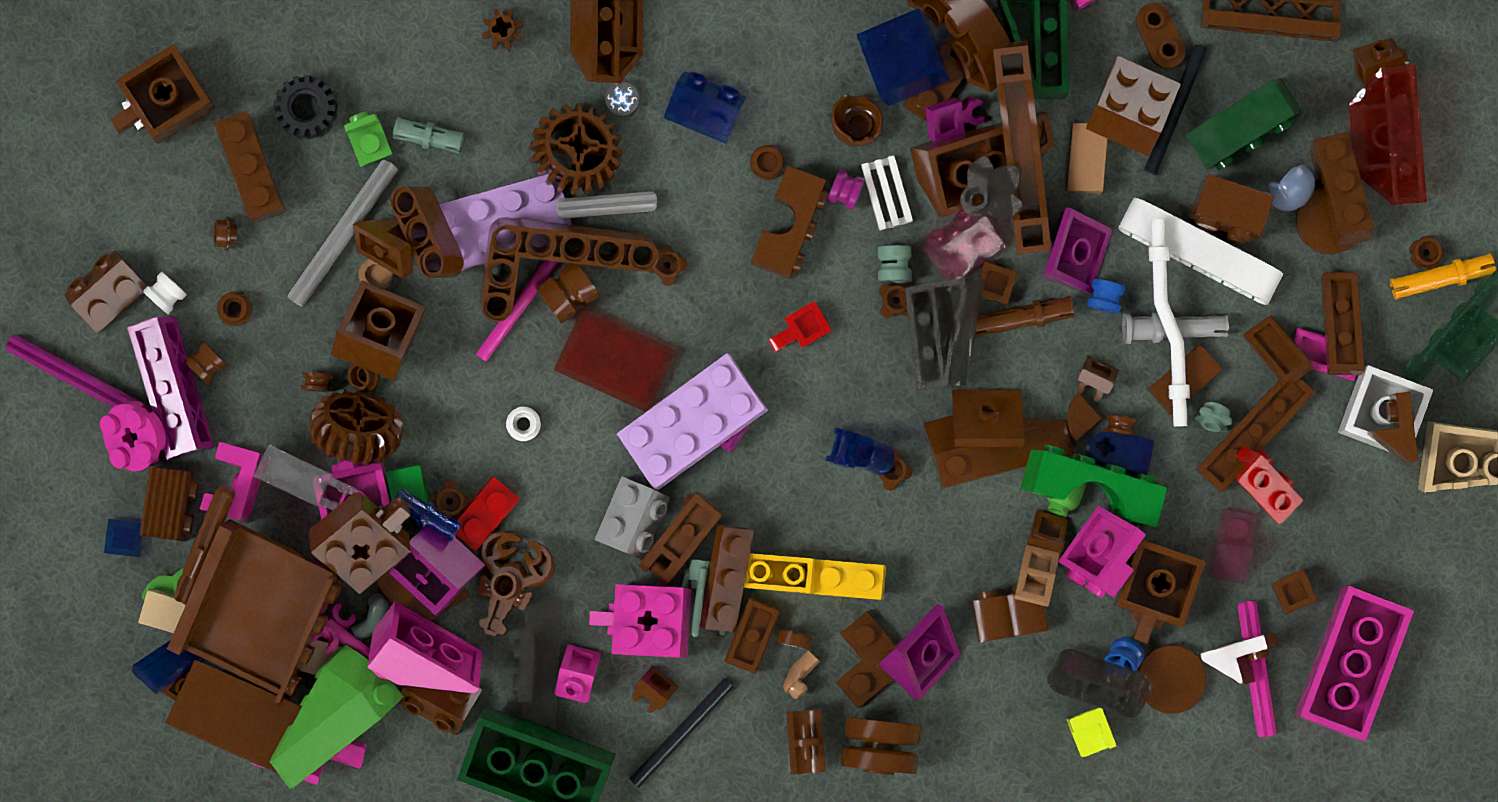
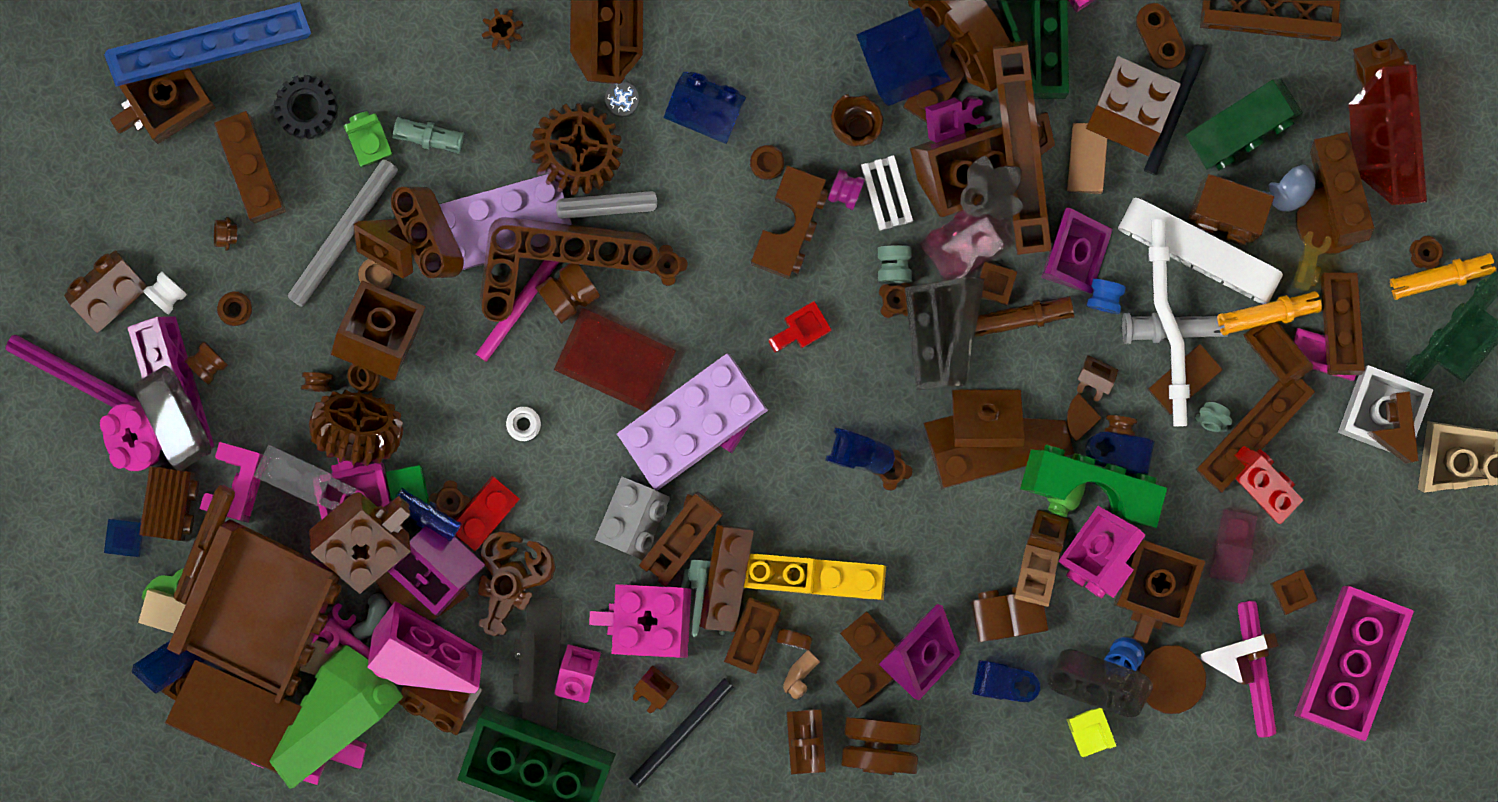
(172, 418): none -> clear smoke beam
(207, 44): none -> blue plate
(999, 681): none -> clear blue piece
(1283, 310): none -> light orange pin
(1307, 271): none -> clear yellow plate

